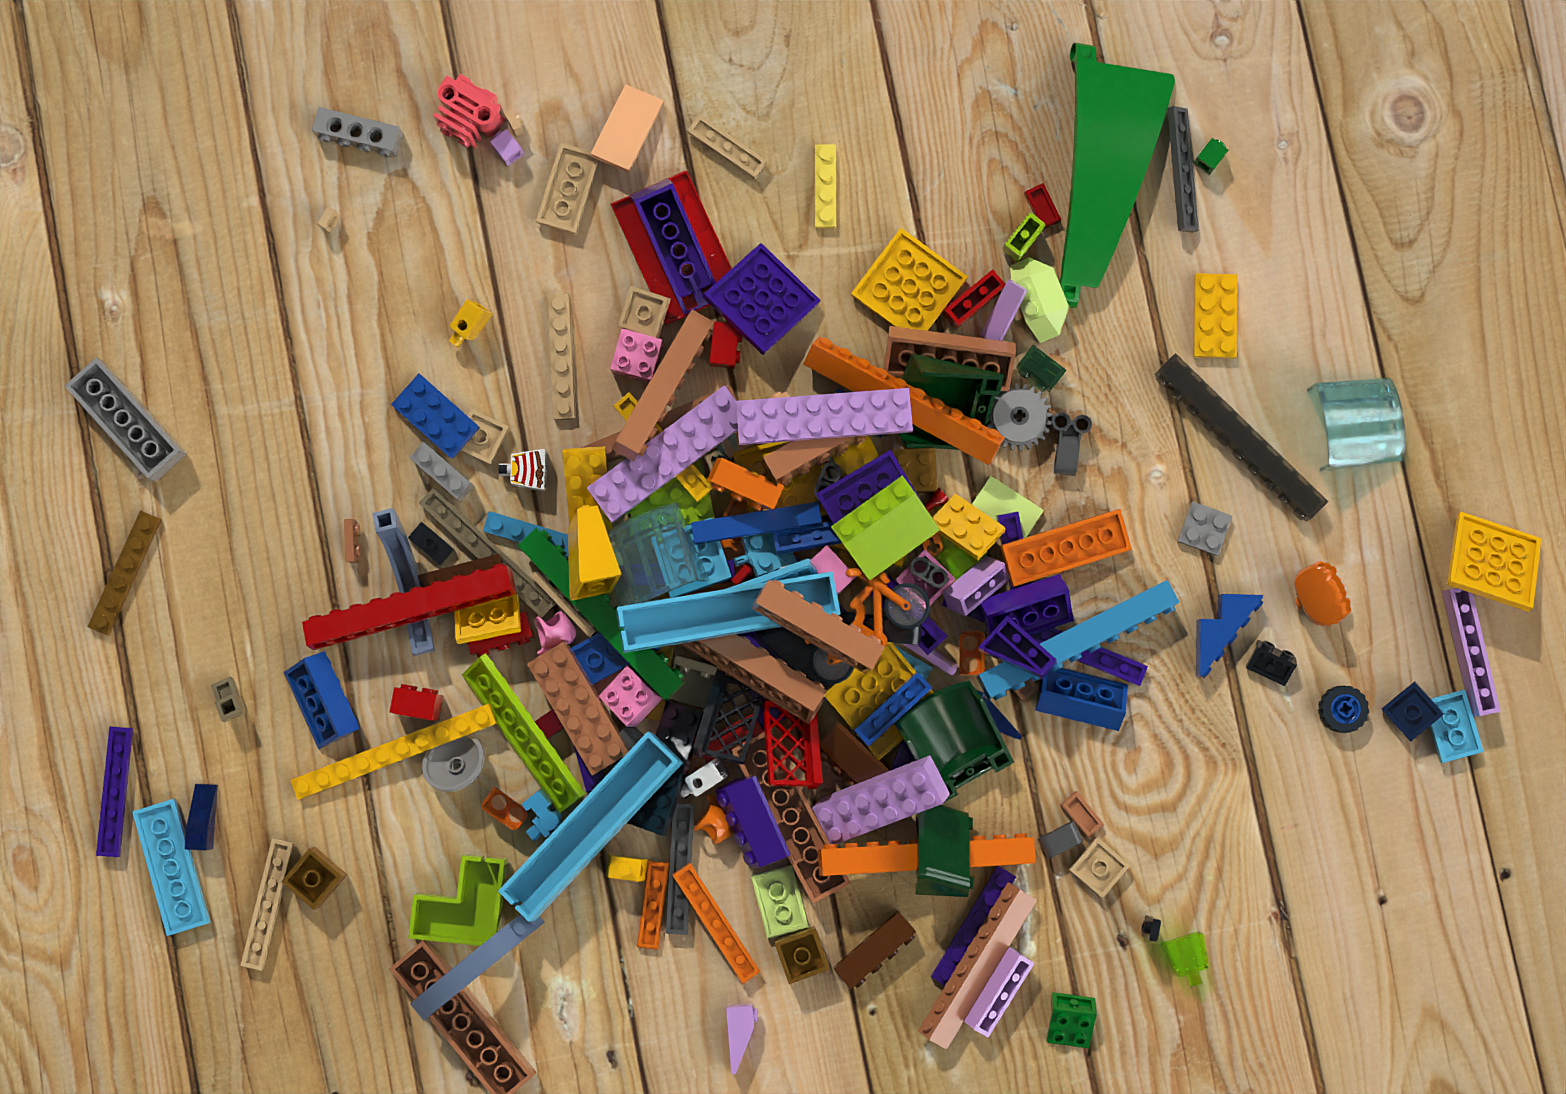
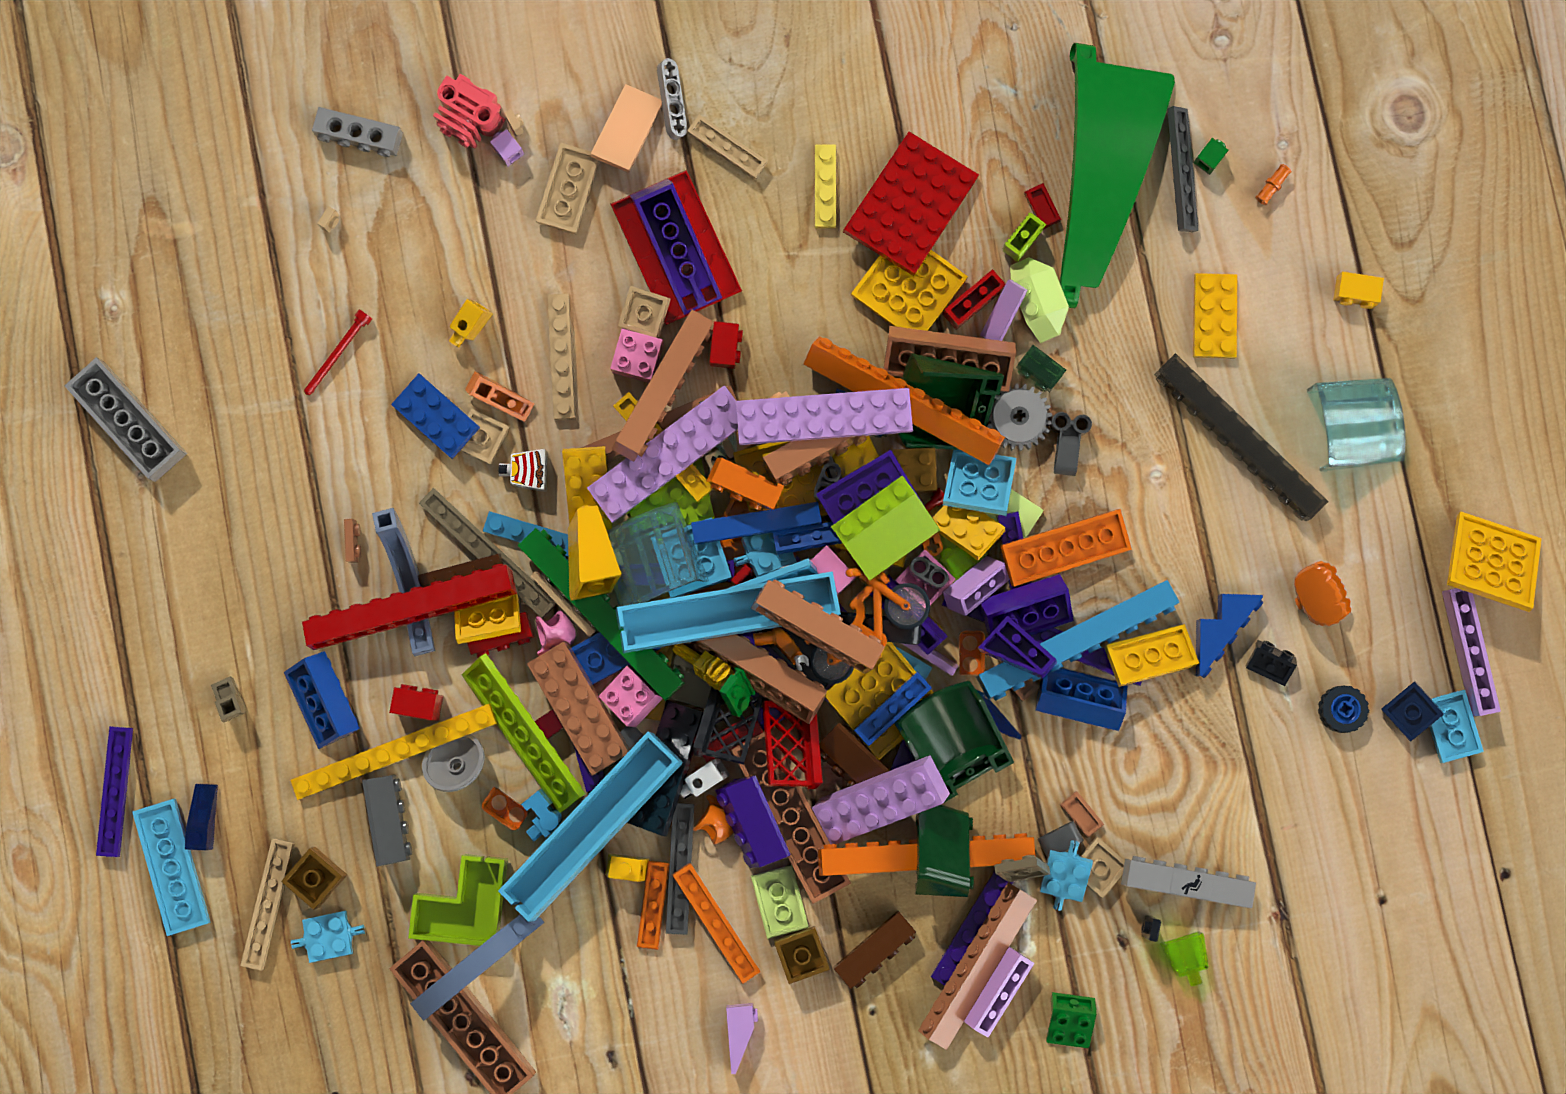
(124, 573): pearl gold plate -> none
(327, 936): none -> medium azure plate
(360, 321): none -> red piece
(386, 820): none -> dark grey slope
(431, 543): black plate -> none
(442, 471): light grey brick -> none
(499, 396): none -> orange slope
(675, 99): none -> light grey beam
(706, 666): none -> yellow gear
(737, 692): none -> green plate
(761, 298): dark purple plate -> none
(784, 643): none -> orange arm
(911, 203): none -> red plate
(979, 485): none -> medium azure plate
(1022, 869): none -> dark tan plate
(1067, 875): none -> medium azure plate
(1151, 655): none -> yellow plate
(1188, 883): none -> light grey brick
(1204, 528): light grey plate -> none
(1273, 184): none -> orange pin
(1358, 289): none -> yellow brick

